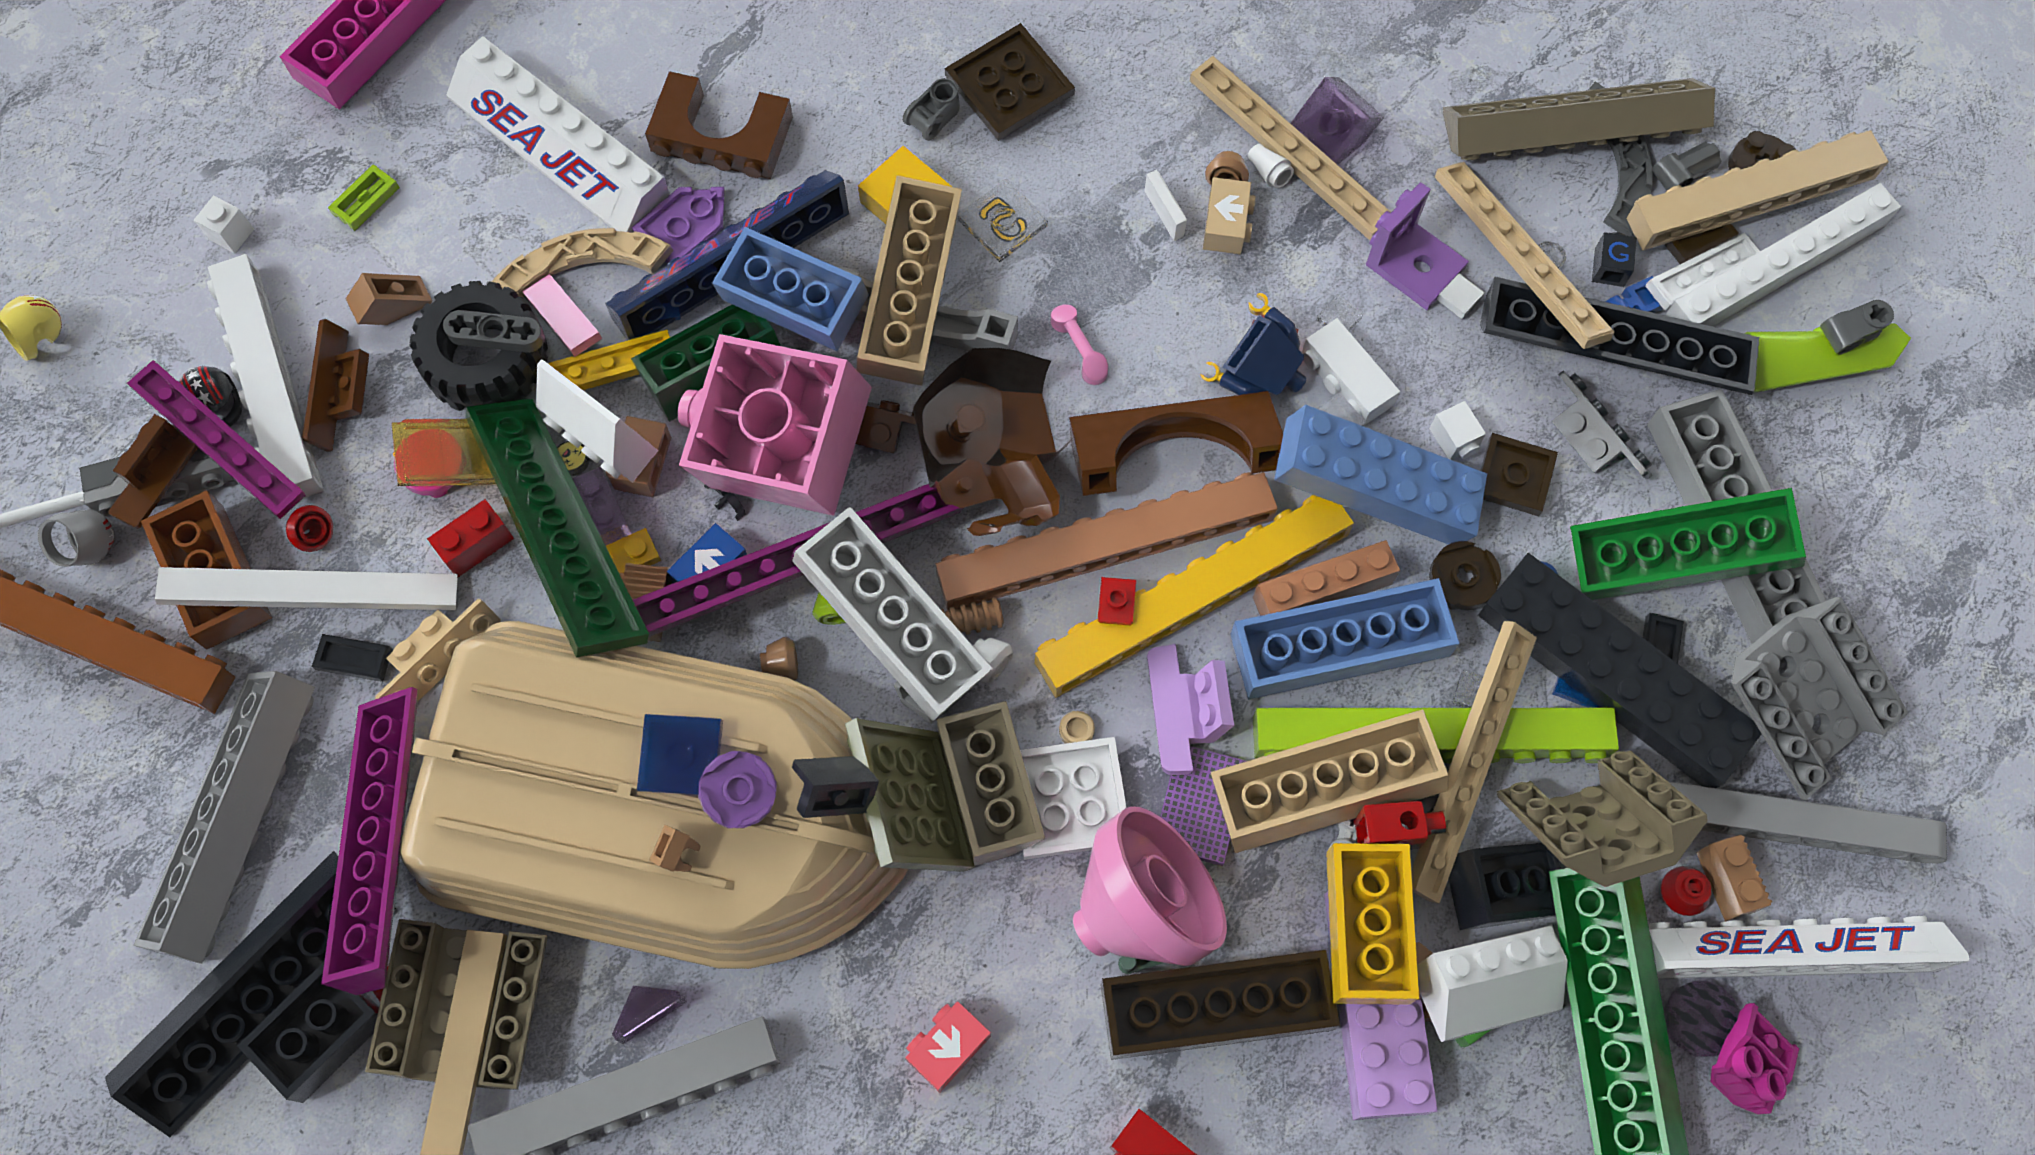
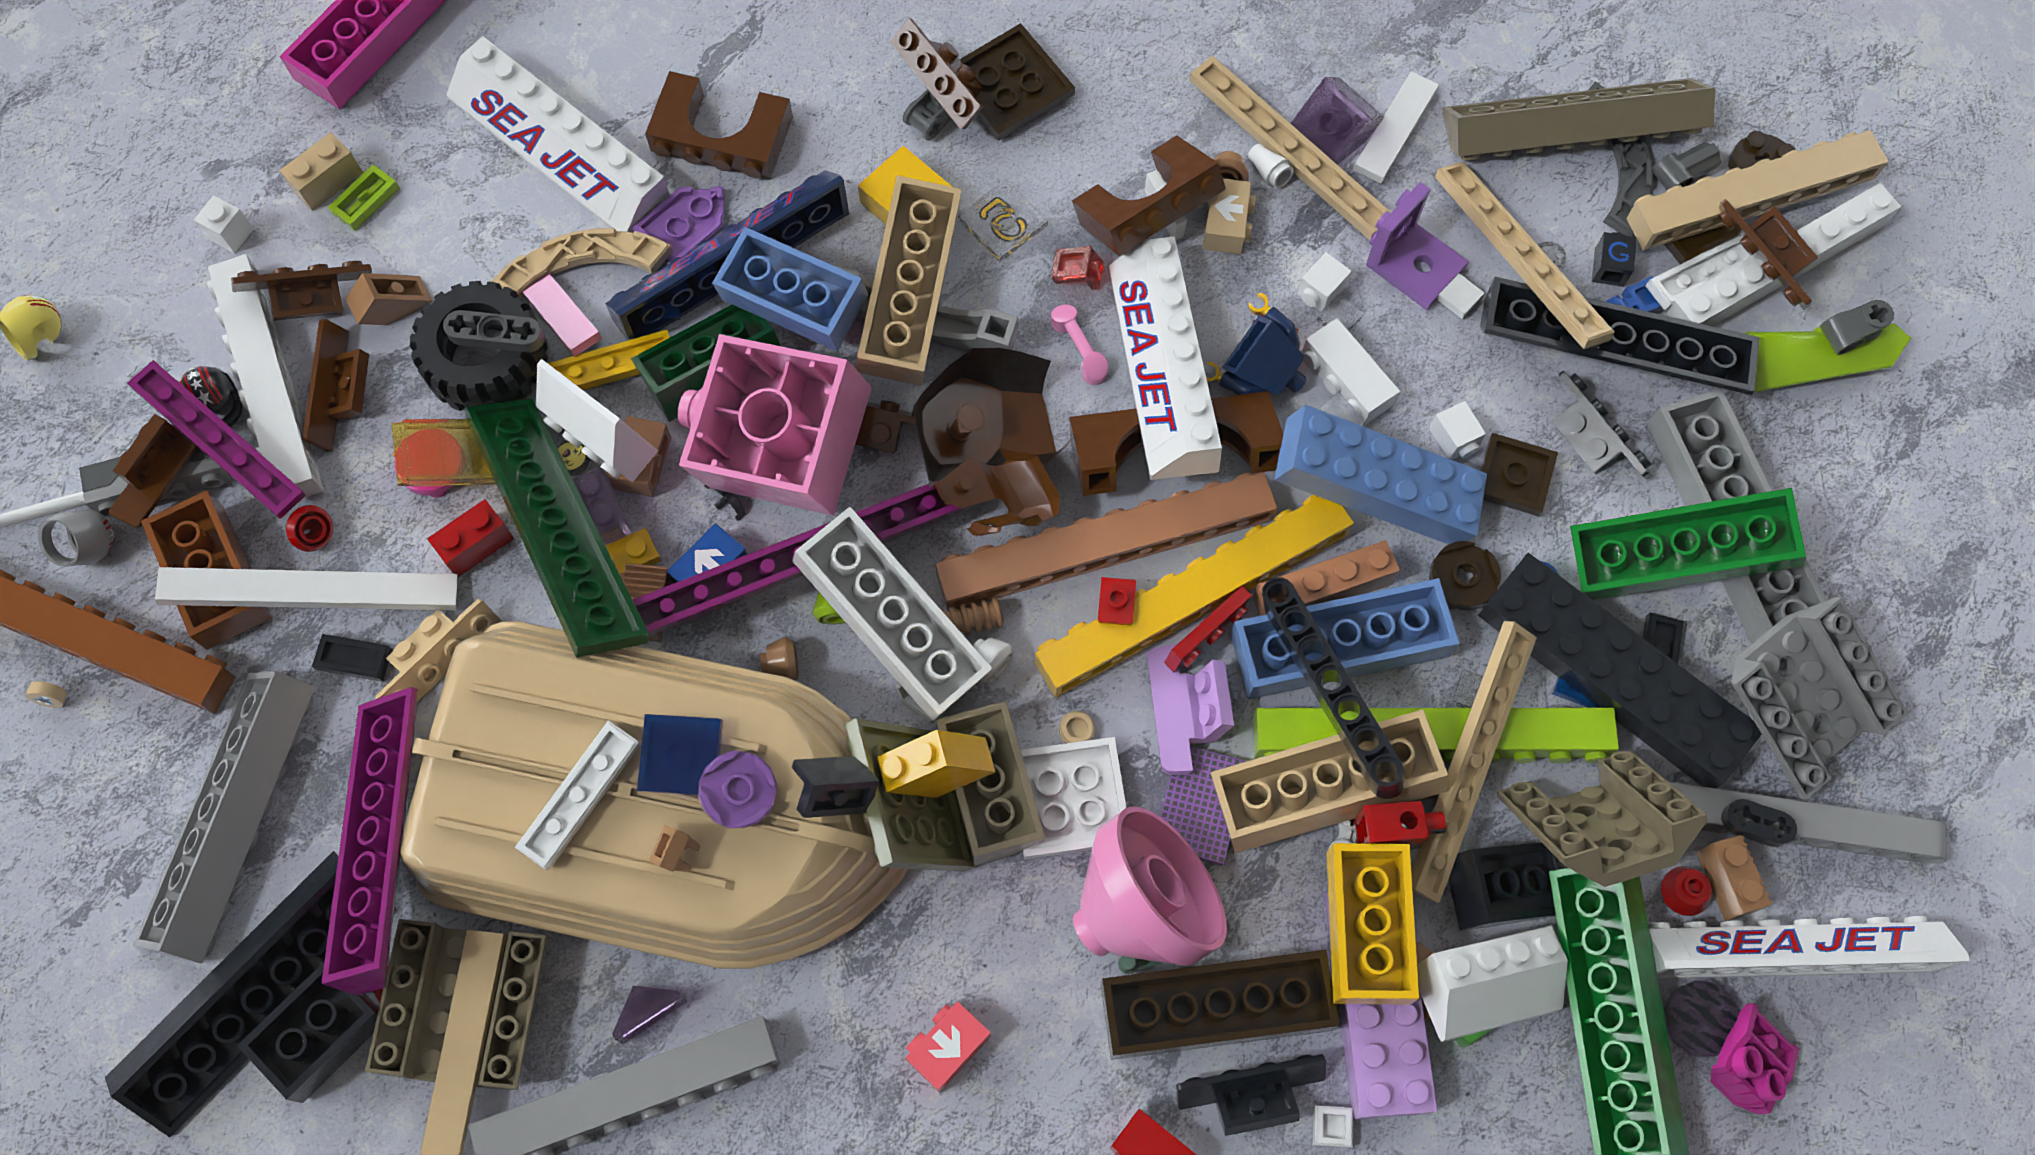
(46, 694): none -> tan tile
(302, 292): none -> reddish brown bracket
(321, 171): none -> tan brick
(578, 795): none -> white tile
(935, 764): none -> yellow brick
(941, 72): none -> bracket
(1078, 265): none -> clear red bracket
(1123, 224): none -> reddish brown arch
(1165, 361): none -> white slope
(1209, 630): none -> red plate
(1253, 1096): none -> black bracket
(1323, 282): none -> white brick
(1332, 1126): none -> white tile
(1334, 701): none -> black beam
(1395, 127): none -> white tile
(1761, 816): none -> black beam
(1776, 245): none -> reddish brown bracket

